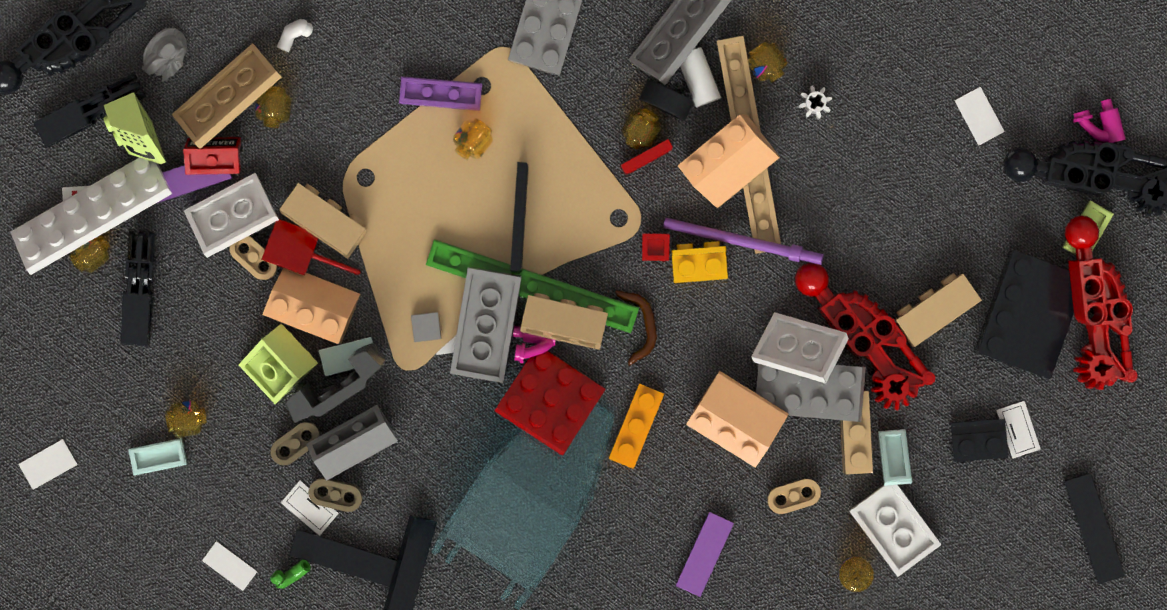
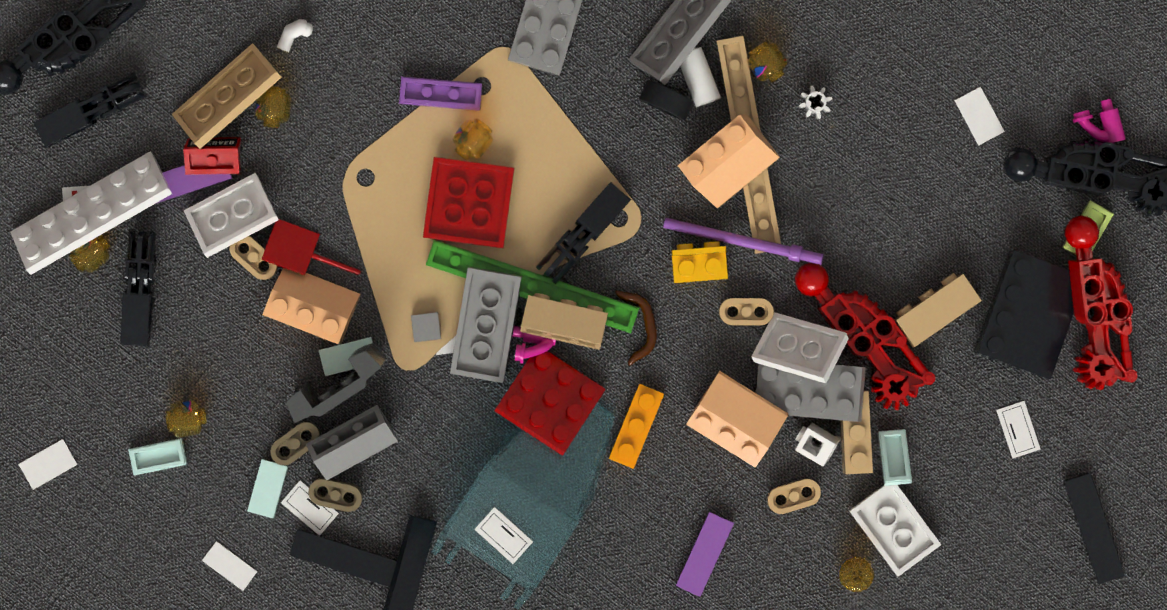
(133, 128): yellowish green slope -> none
(165, 53): light grey hat -> none
(267, 488): none -> light aqua tile
(278, 363): yellowish green slope -> none
(293, 574): bright green arm -> none
(323, 219): tan brick -> none
(468, 202): none -> red plate
(503, 535): none -> white sticker
(519, 217): black tile -> none
(593, 223): none -> black arm
(641, 128): clear yellow head -> none
(646, 157): red tile -> none
(655, 247): red plate -> none
(746, 310): none -> tan plate
(815, 452): none -> white brick
(979, 440): black plate -> none

